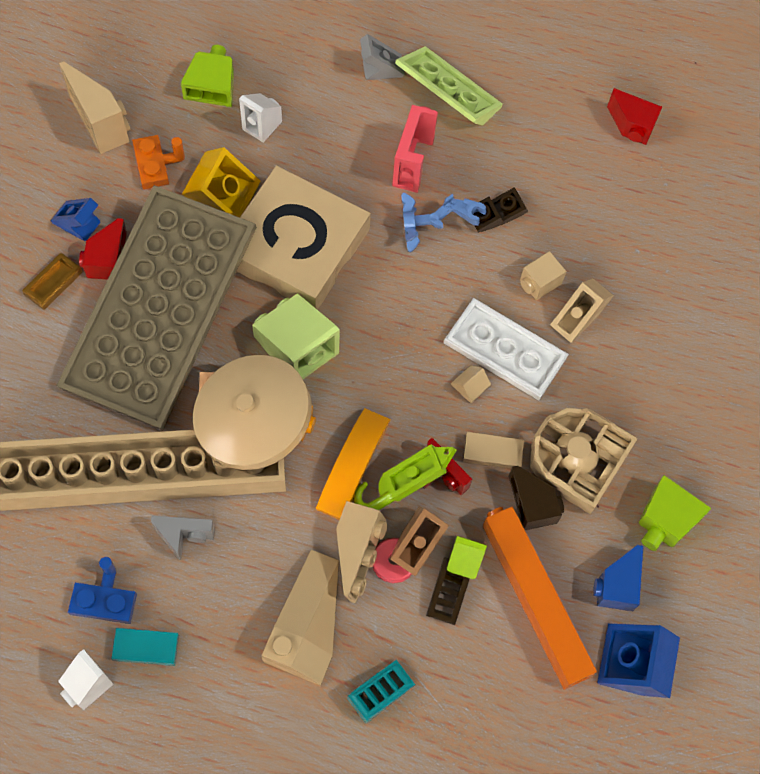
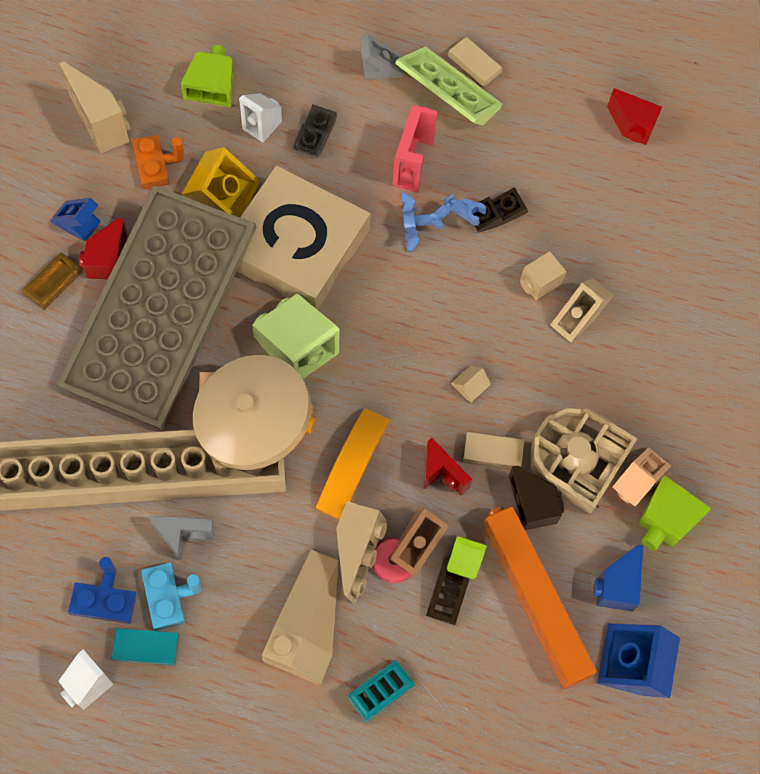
(165, 595): none -> medium azure plate
(315, 131): none -> clear smoke slope
(408, 476): lime plate -> none
(475, 61): none -> tan tile
(506, 349): white tile -> none
(641, 477): none -> light nougat slope

